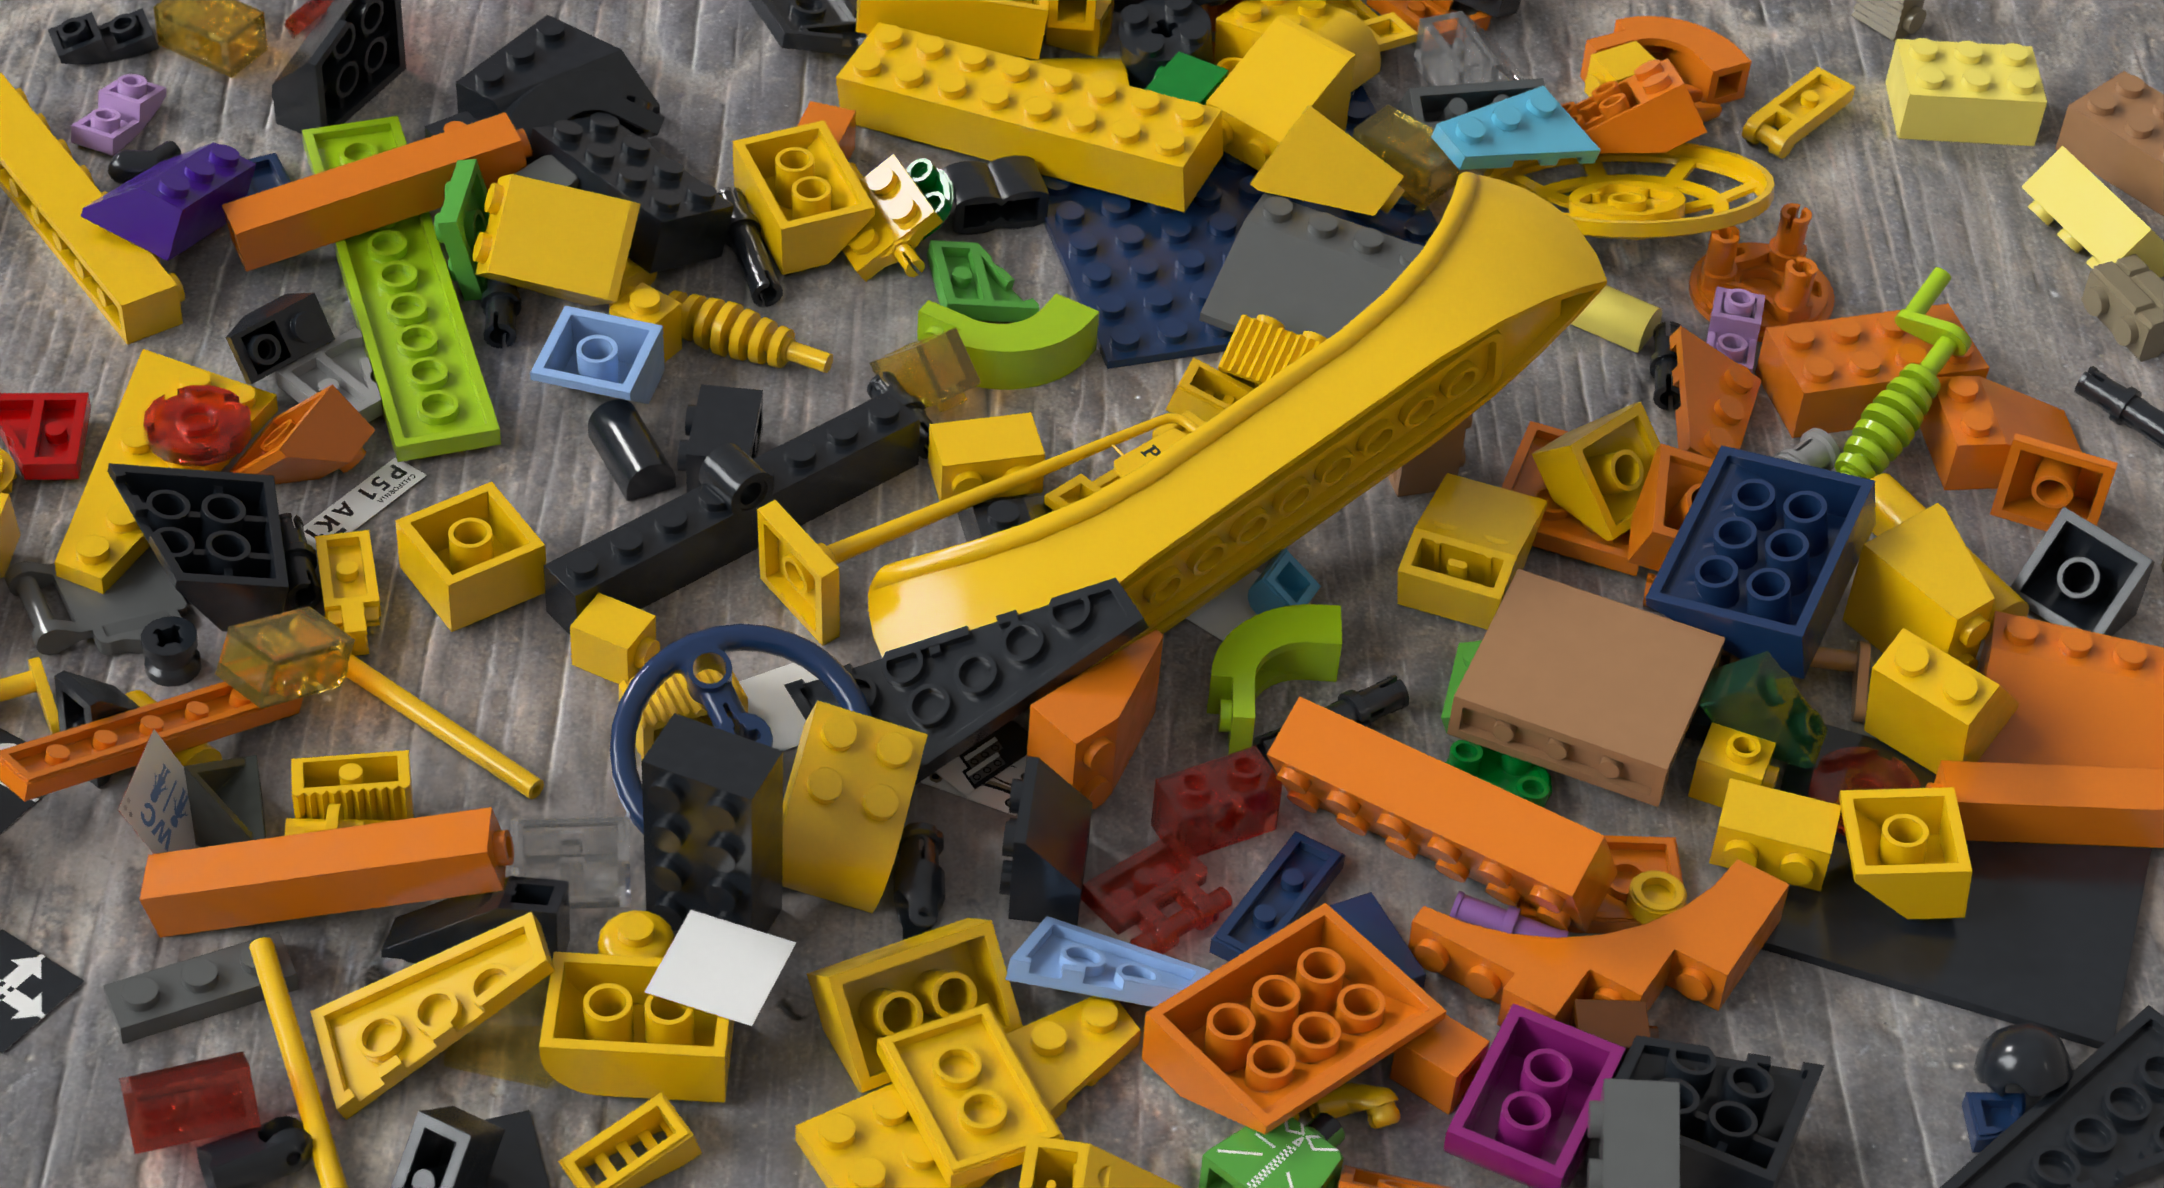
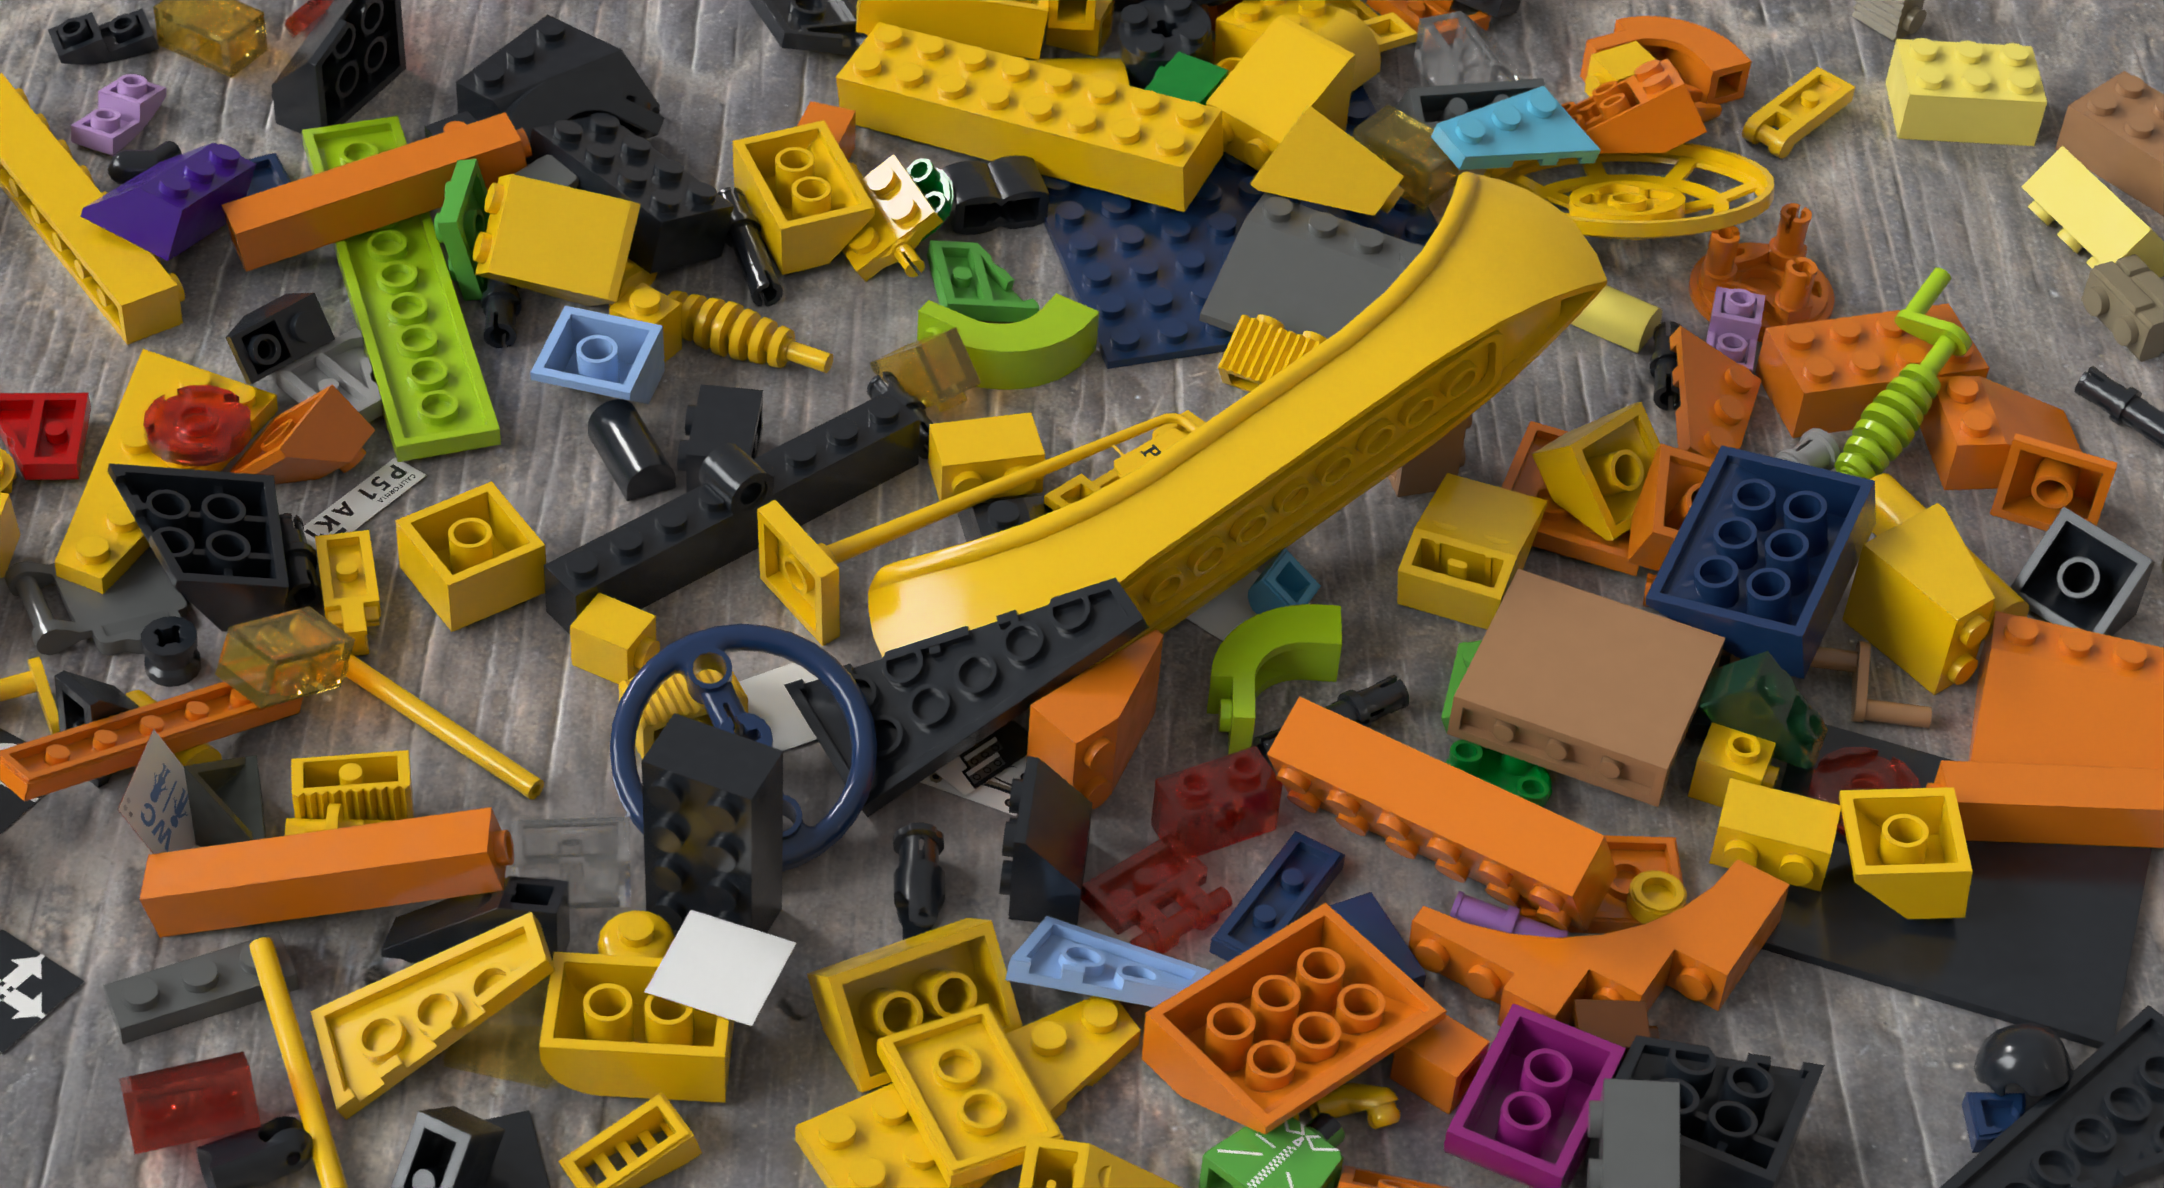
(847, 805): yellow brick -> none
(1205, 391): yellow slope -> none
(1933, 704): yellow slope -> none

